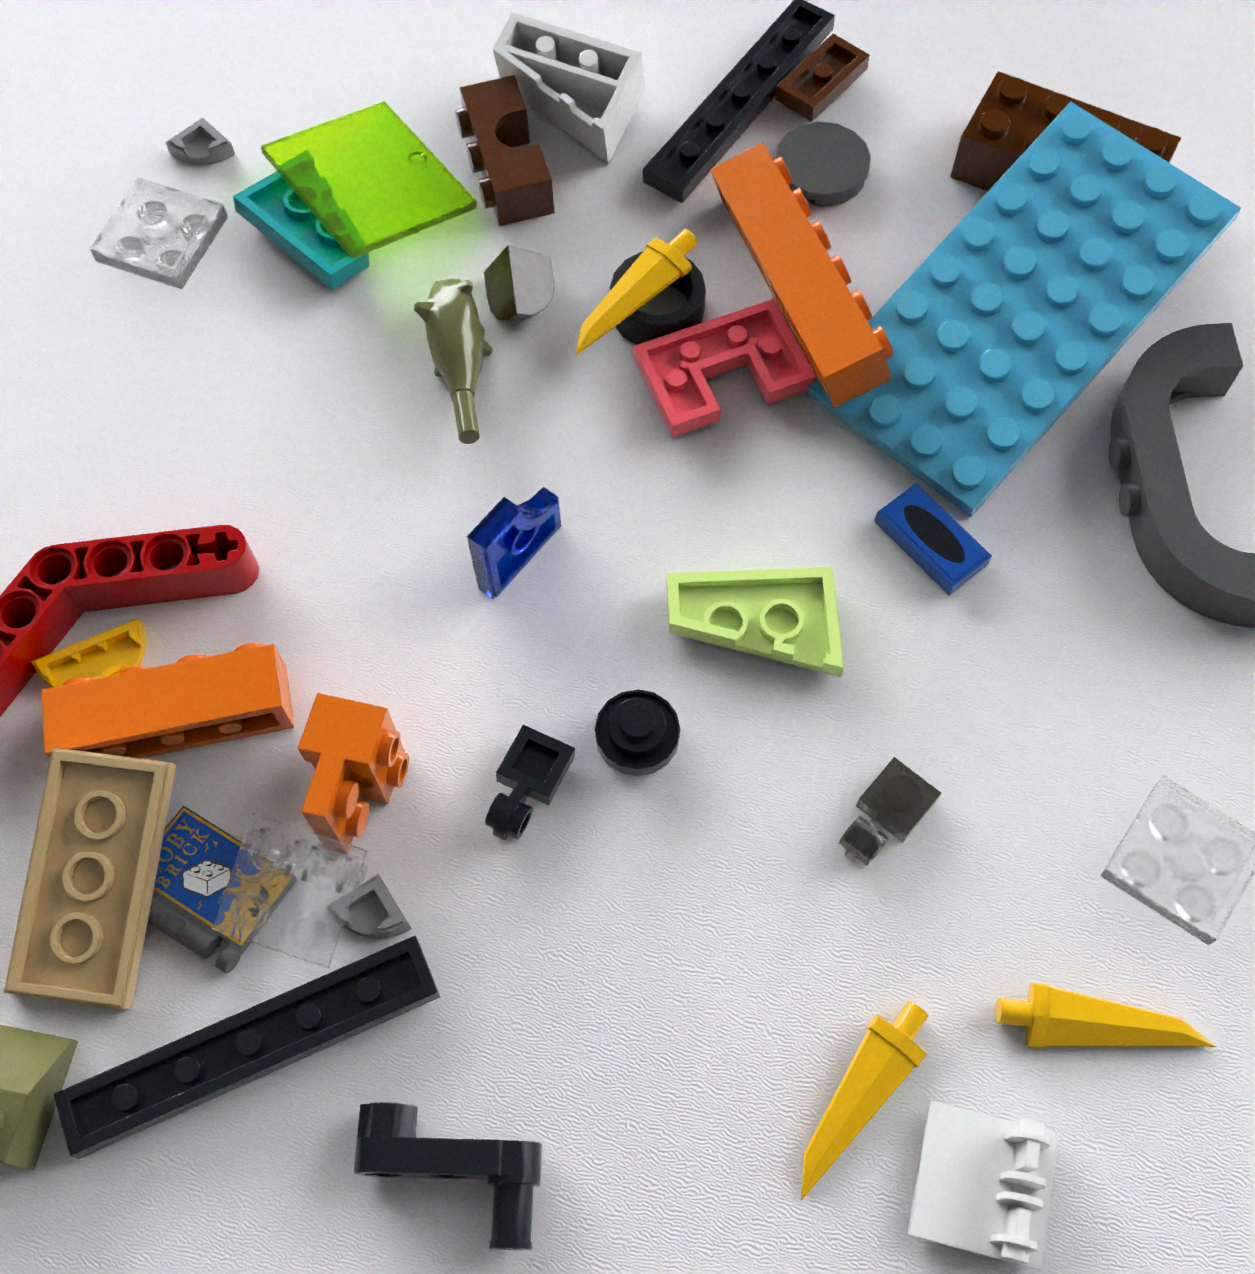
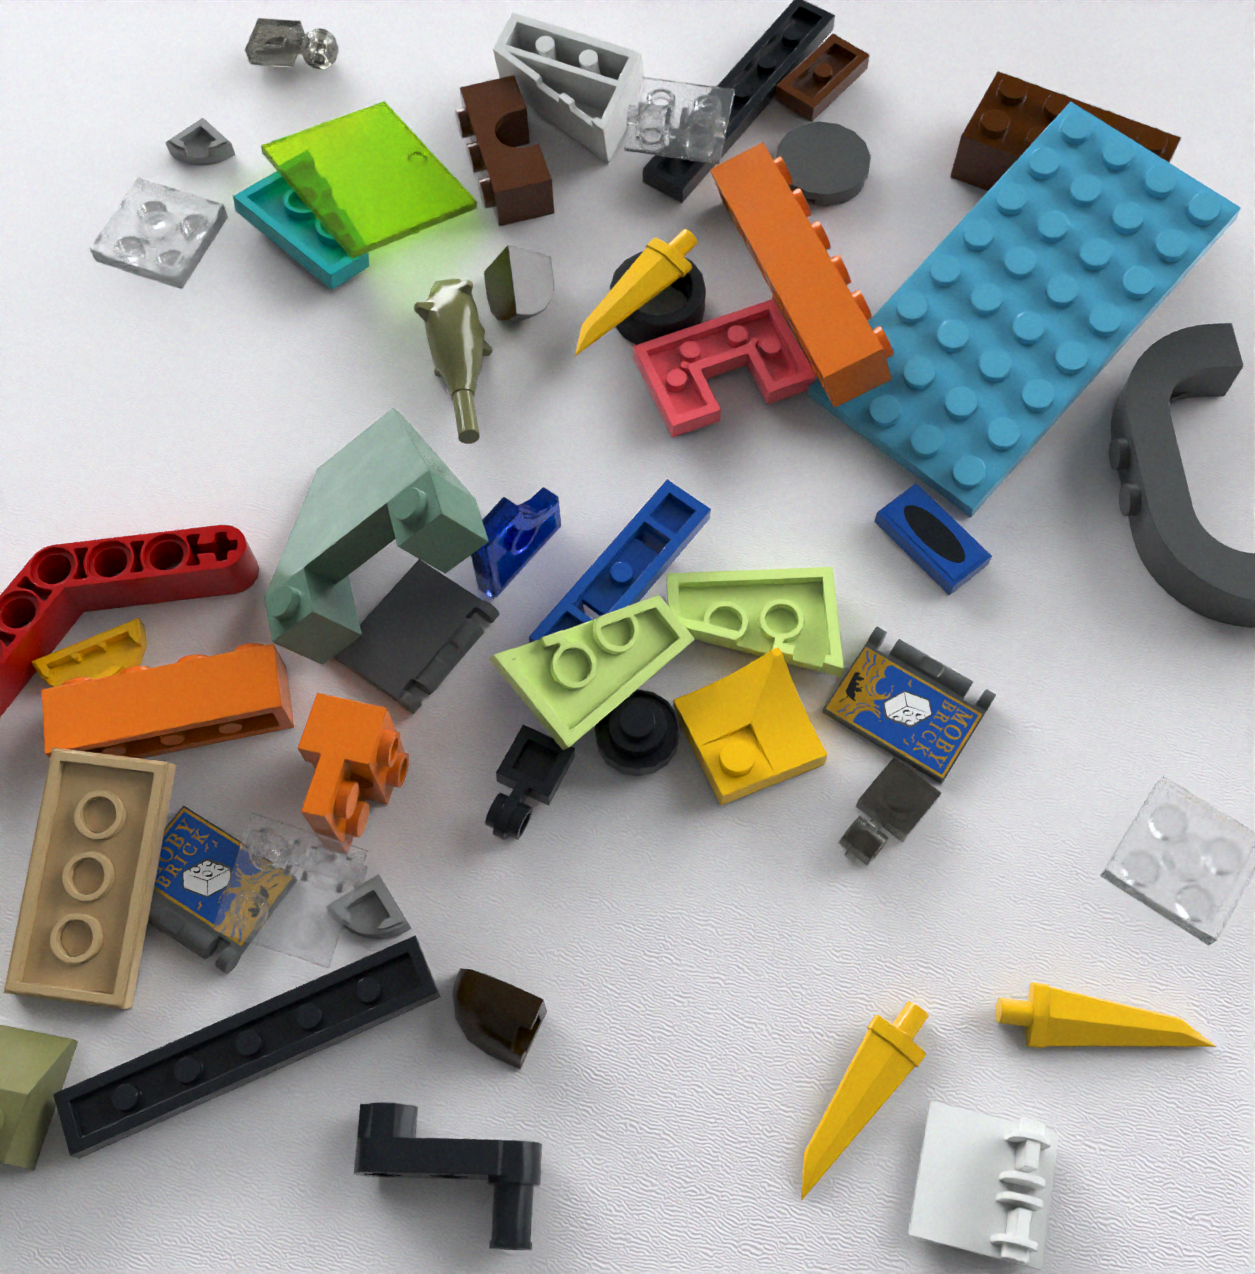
(281, 41): none -> clear smoke plate
(359, 502): none -> sand green wedge
(416, 635): none -> dark grey piece
(497, 1015): none -> dark brown brick
(591, 668): none -> yellowish green wing
(631, 560): none -> blue hinge
(679, 120): none -> clear hinge
(750, 729): none -> yellow plate
(908, 705): none -> piece

